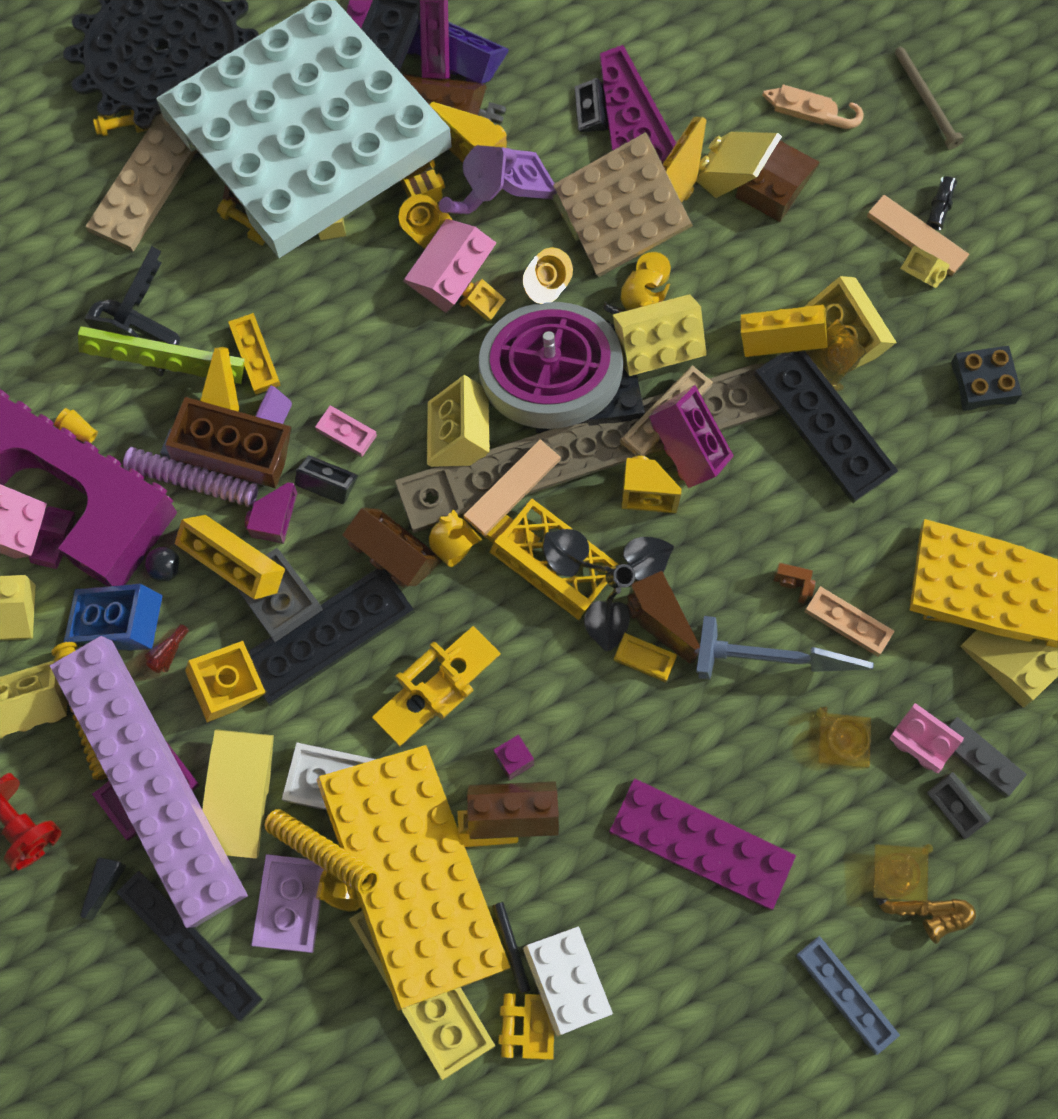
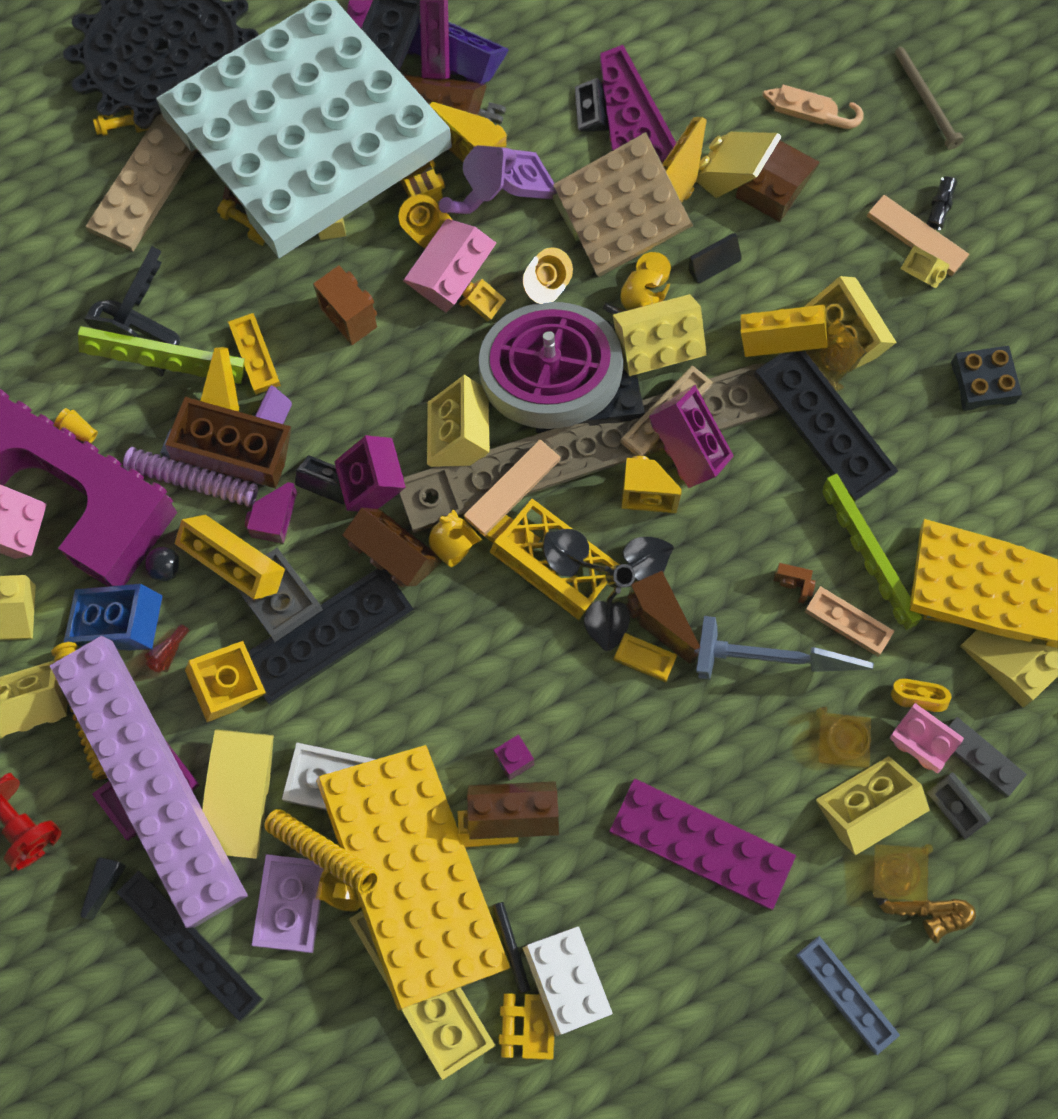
(52, 532): magenta slope -> none
(346, 304): none -> dark orange brick
(346, 431): bright pink plate -> none
(369, 473): none -> magenta brick
(442, 693): yellow piece -> none
(715, 258): none -> black slope
(873, 804): none -> light yellow slope
(875, 559): none -> lime plate
(926, 695): none -> yellow plate

